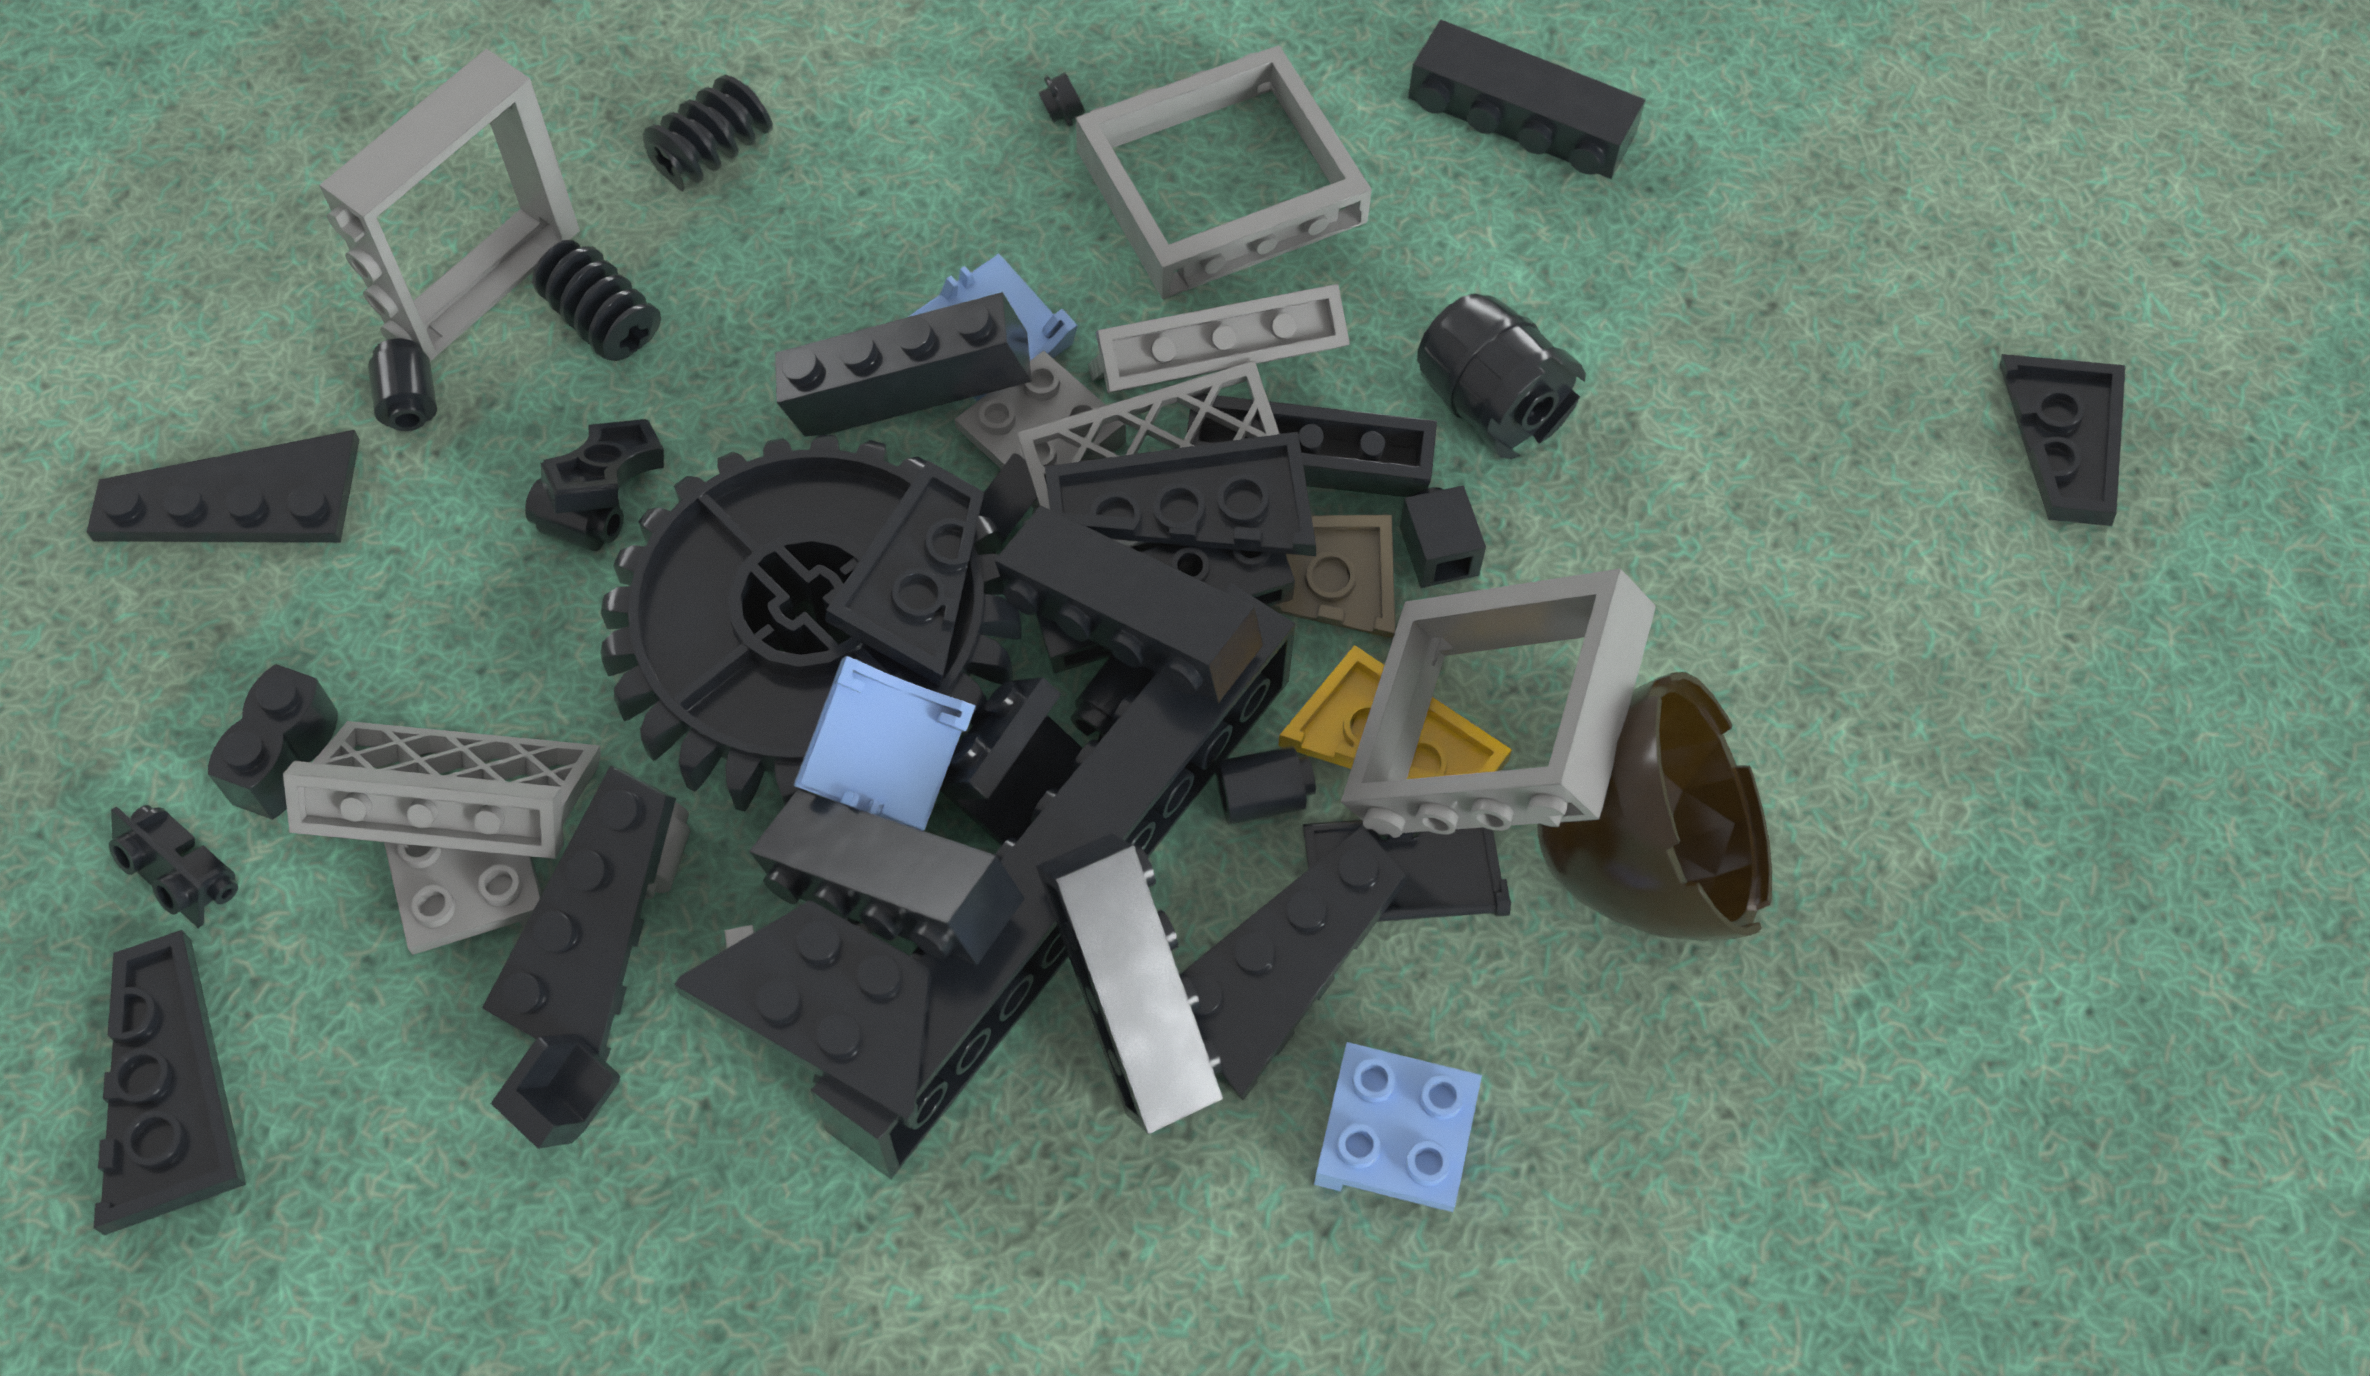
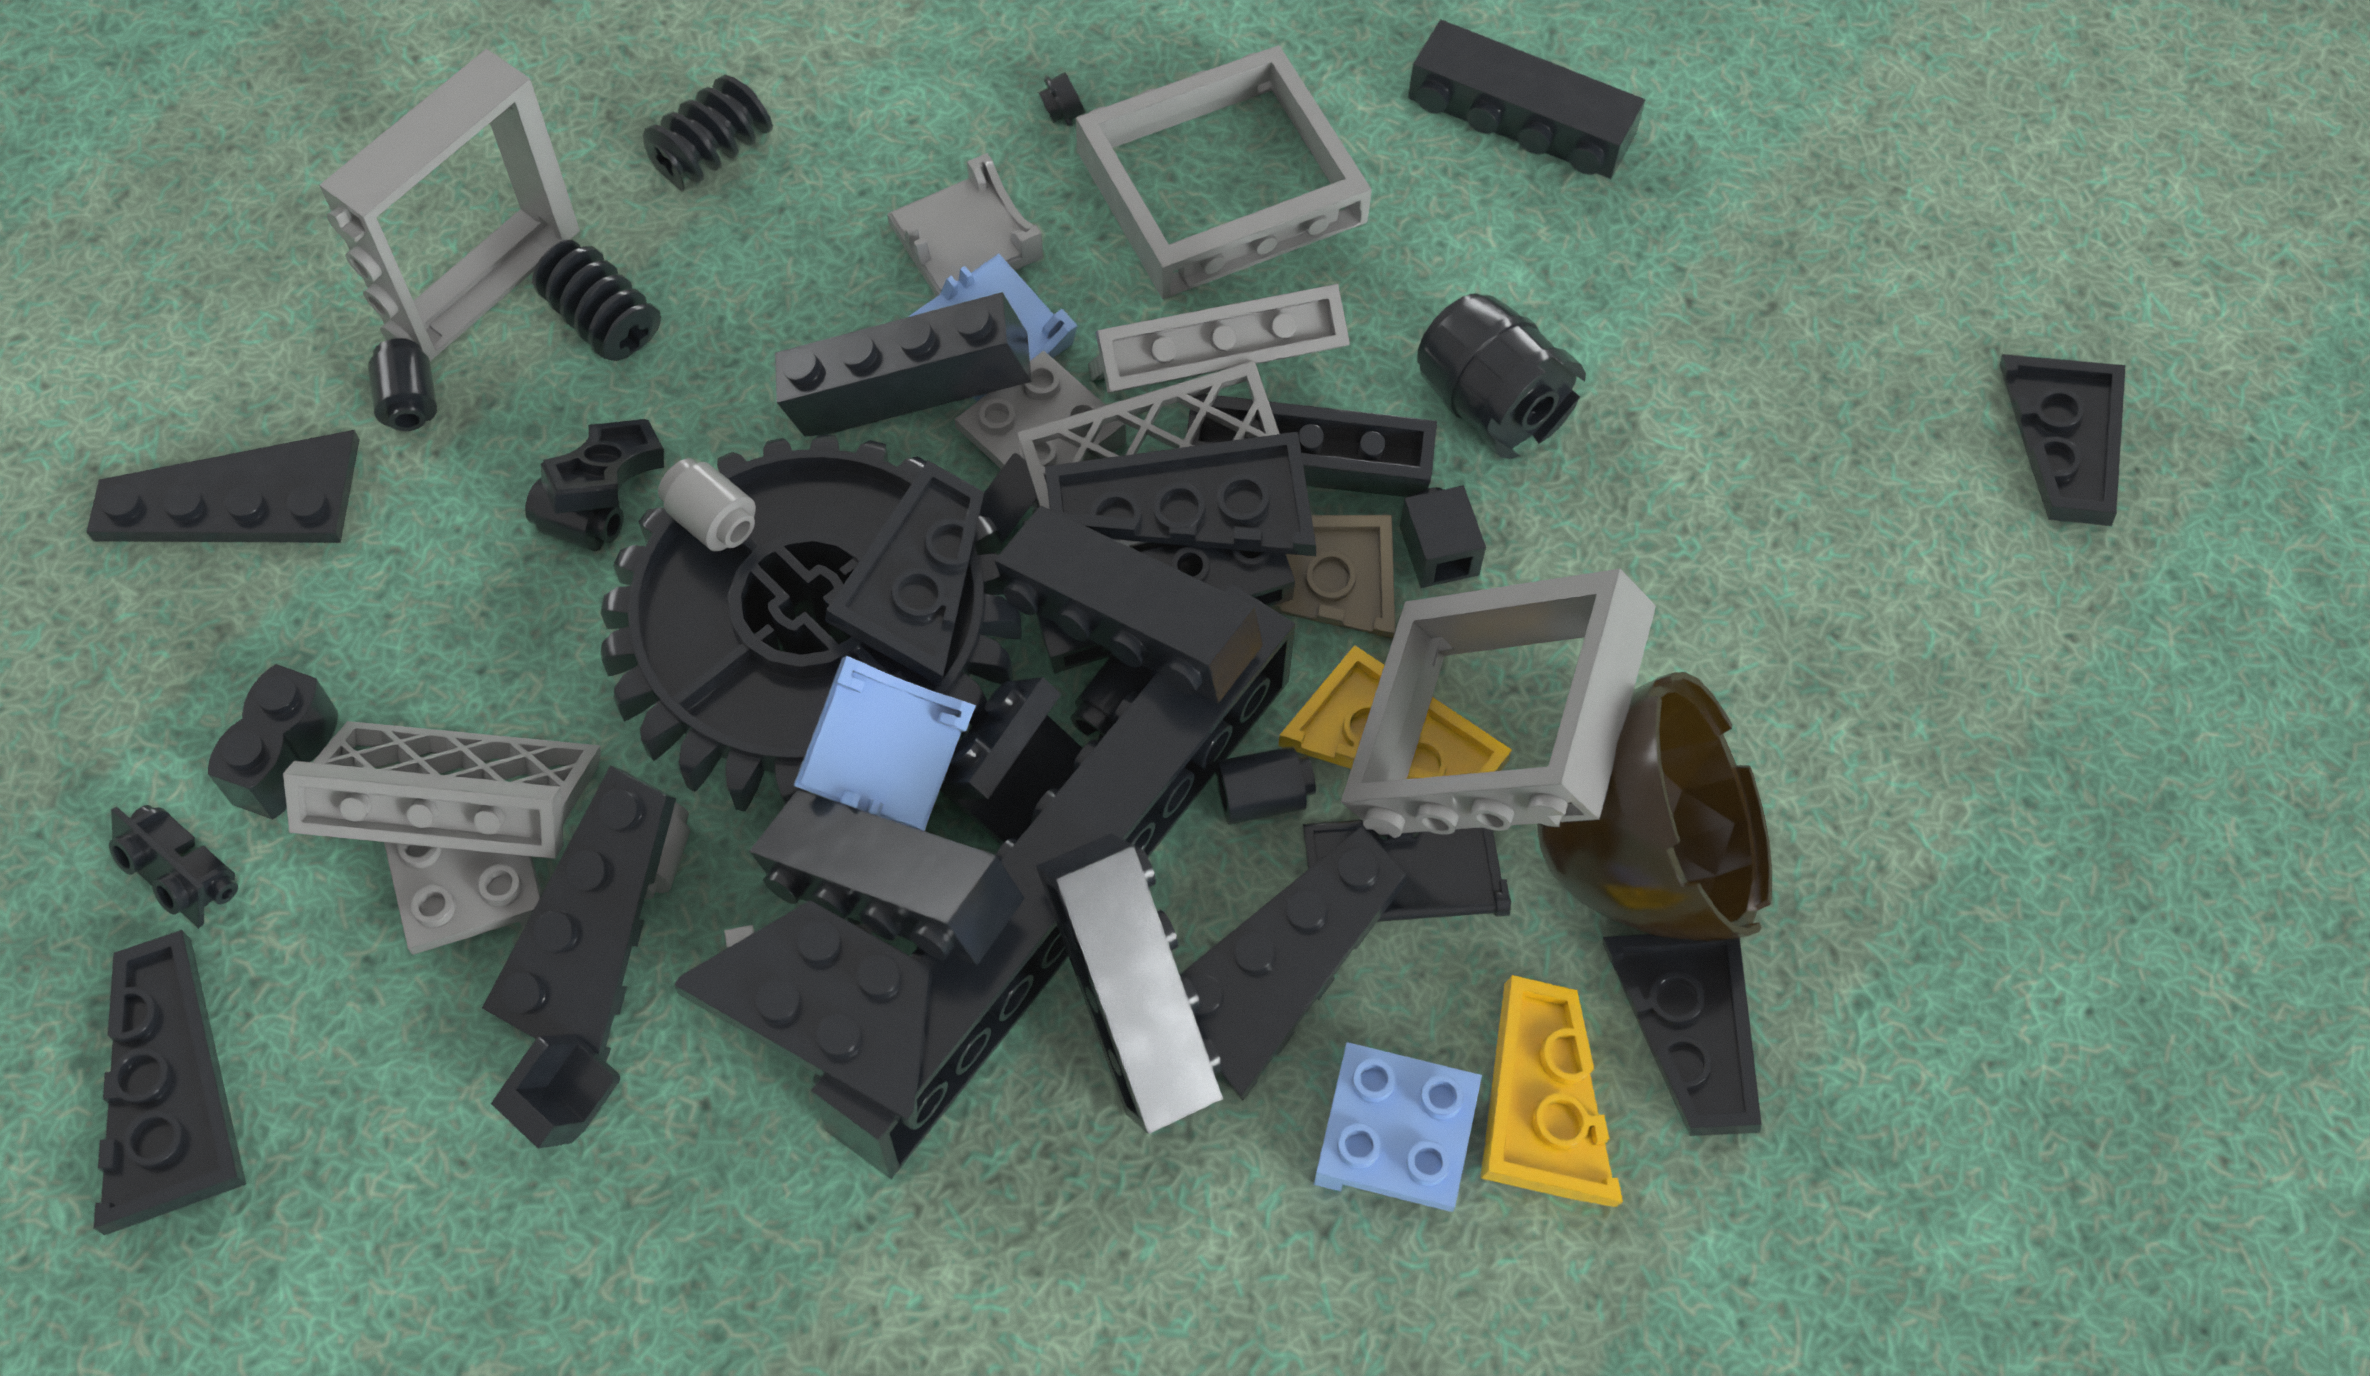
(707, 504): none -> light grey brick
(966, 227): none -> light grey piece
(1543, 1101): none -> yellow wing
(1696, 1025): none -> black wing

